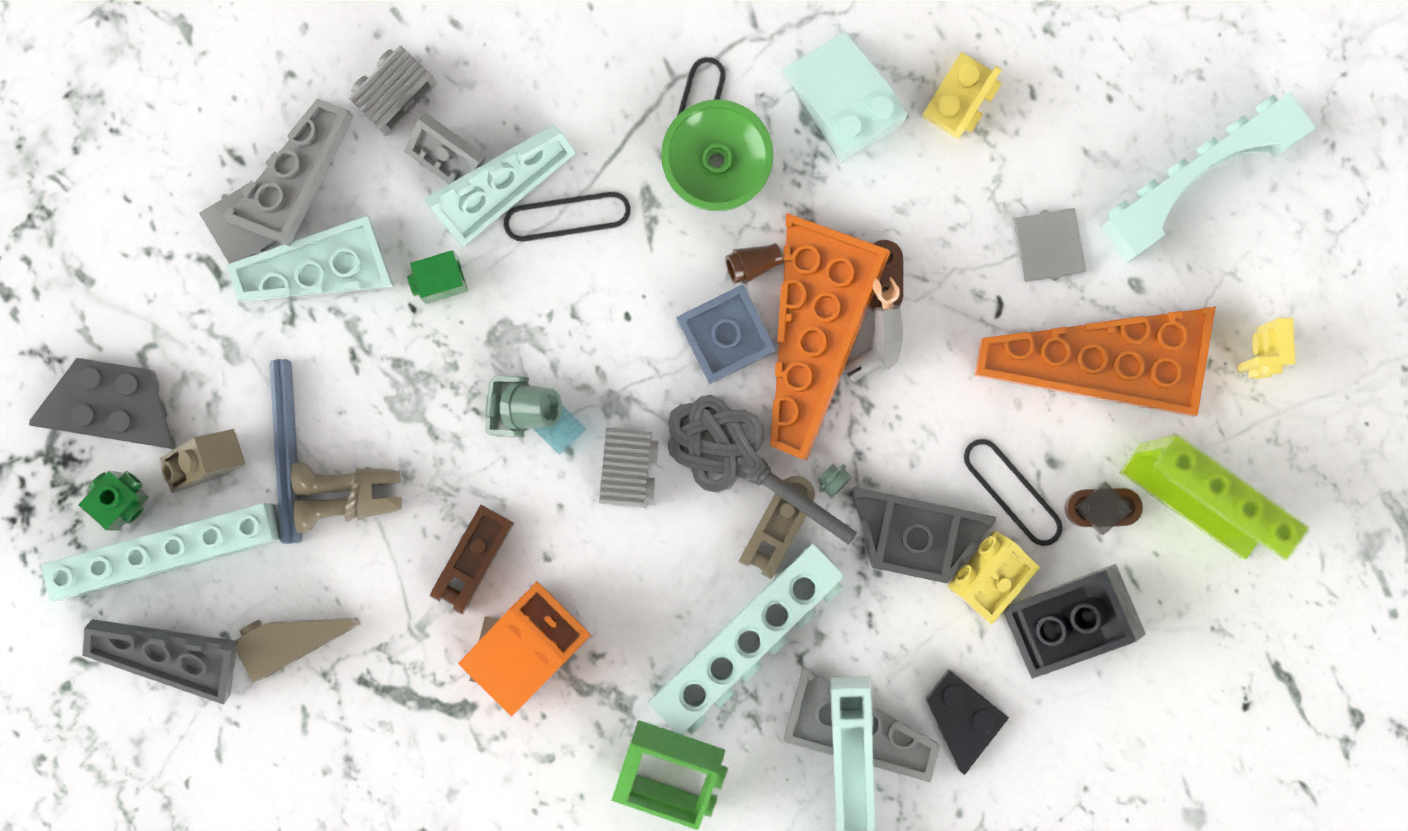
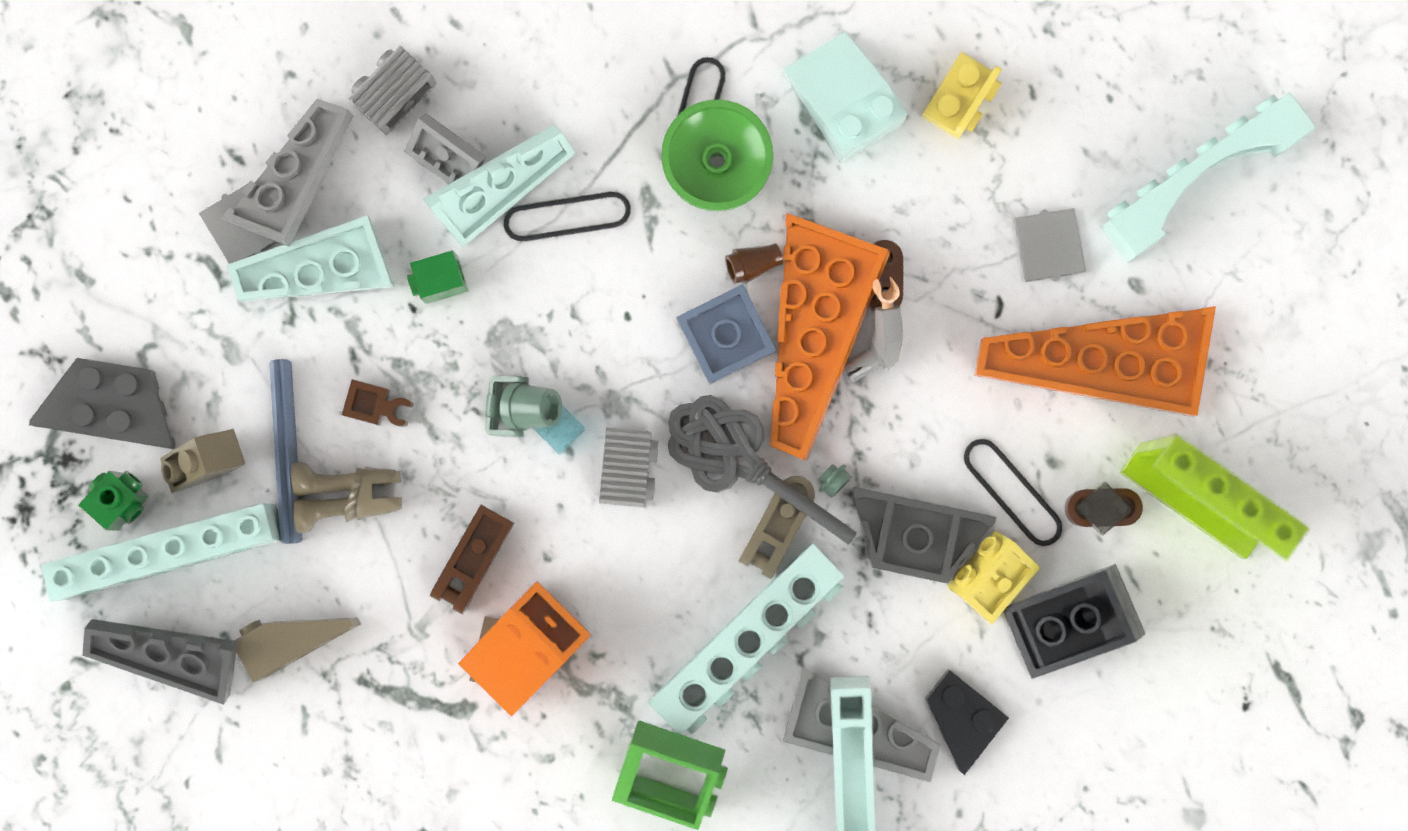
(371, 403): none -> reddish brown plate
(1274, 349): light yellow bracket -> none

